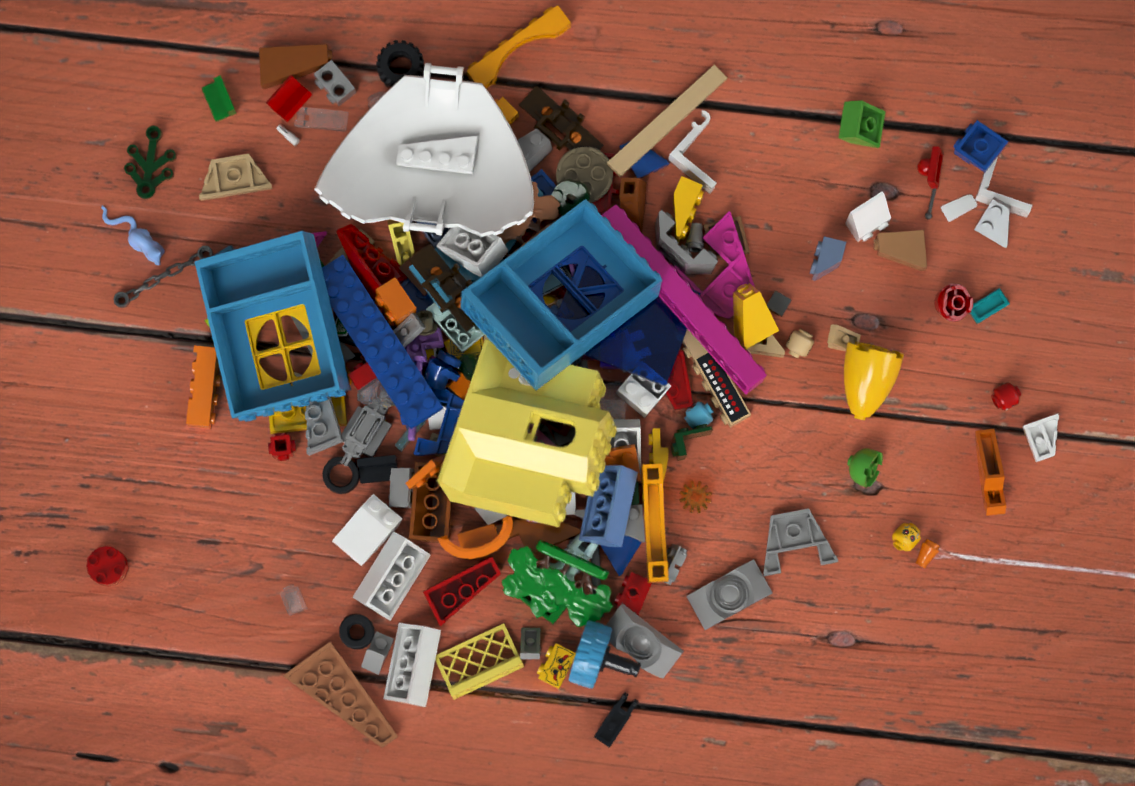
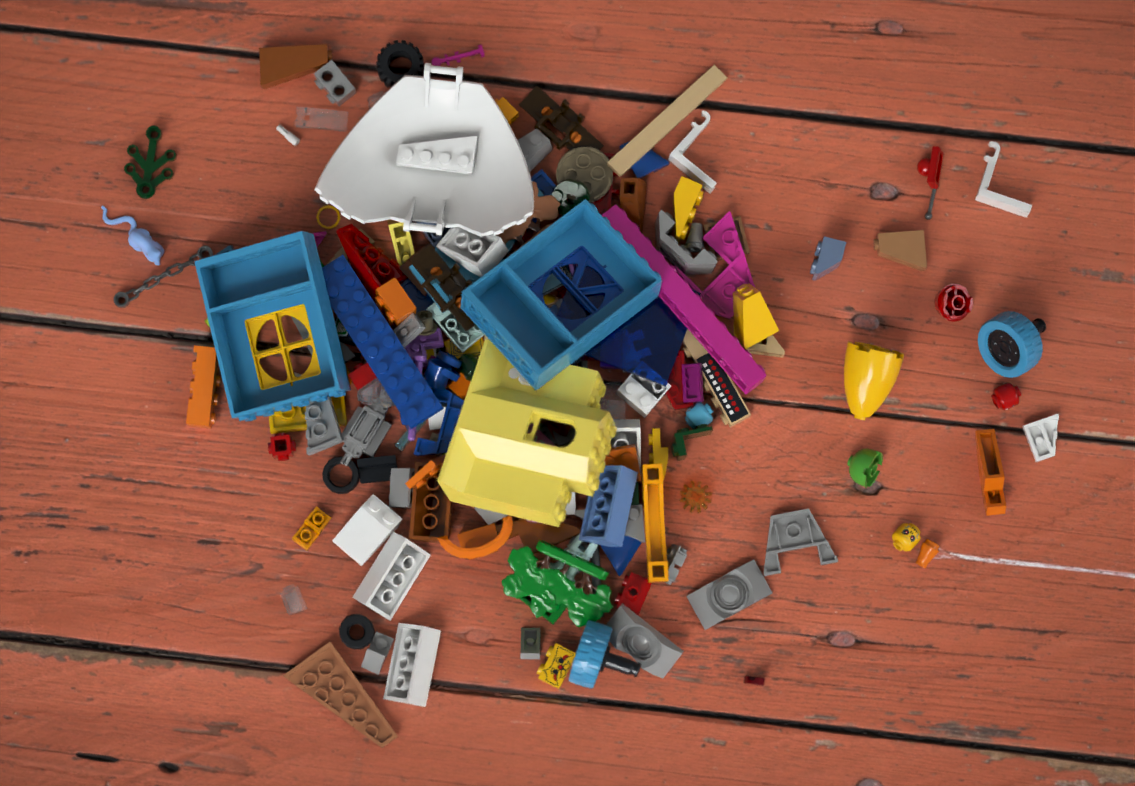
(107, 566): red brick -> none
(218, 99): green panel -> none
(233, 177): tan wing -> none
(288, 98): red panel -> none
(312, 528): none -> light orange slope
(328, 227): none -> yellow piece
(437, 61): none -> dark pink piece
(456, 591): red wedge -> none
(482, 677): light yellow fence -> none
(550, 25): light orange arch -> none
(614, 722): black hinge -> none
(692, 383): none -> magenta plate
(759, 681): none -> dark red tile
(778, 303): dark grey tile -> none
(800, 343): tan head -> none
(840, 336): tan slope -> none
(861, 124): bright green slope -> none
(869, 217): white slope -> none
(958, 207): white sticker -> none
(979, 146): blue plate -> none
(989, 306): teal tile -> none
(995, 222): wing -> none
(1011, 343): none -> dark azure wheel

